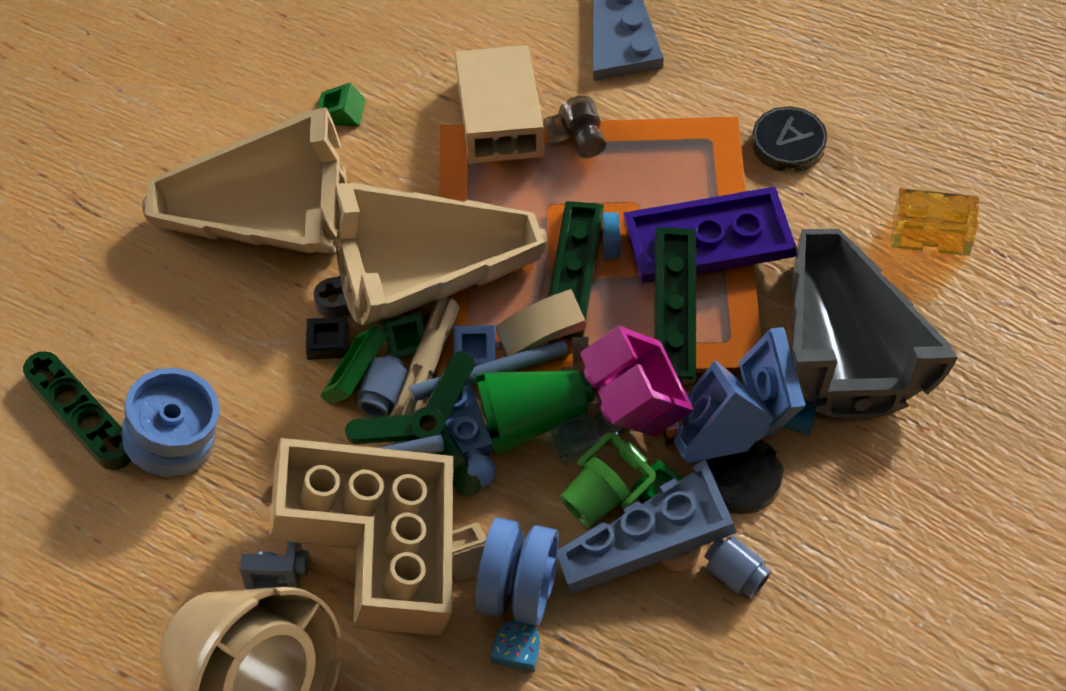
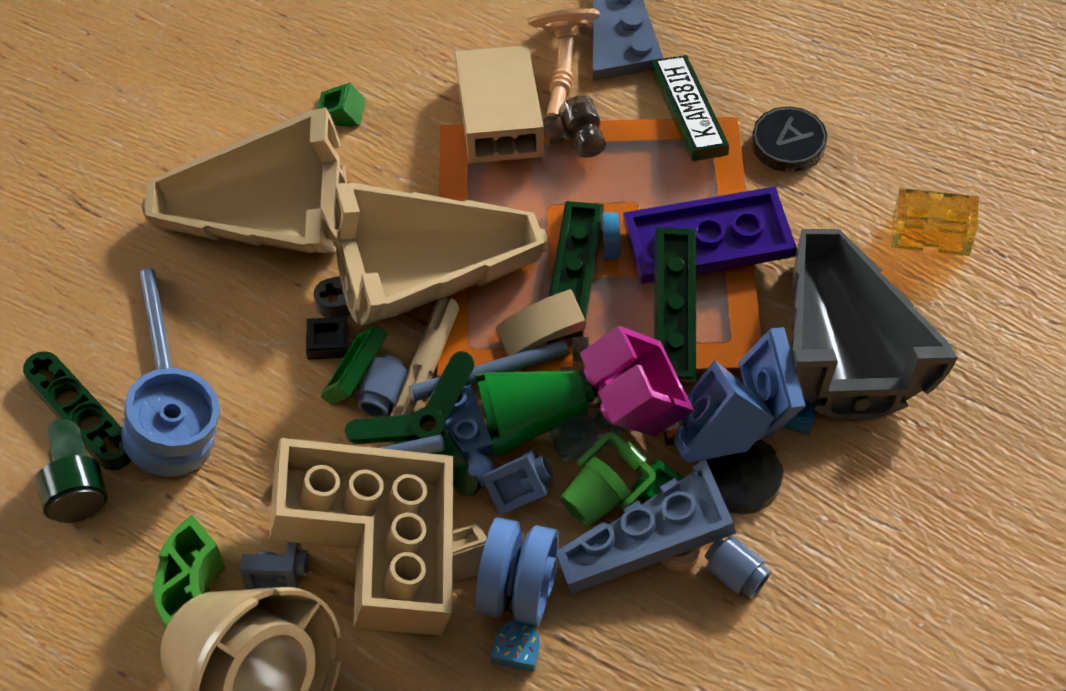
(72, 482): none -> dark green piece
(155, 319): none -> sand blue bar
(185, 568): none -> bright green brick
(404, 334): green slope -> none
(477, 341): medium blue slope -> none
(519, 481): none -> sand blue bracket
(564, 25): none -> light nougat dish
(690, 108): none -> tile

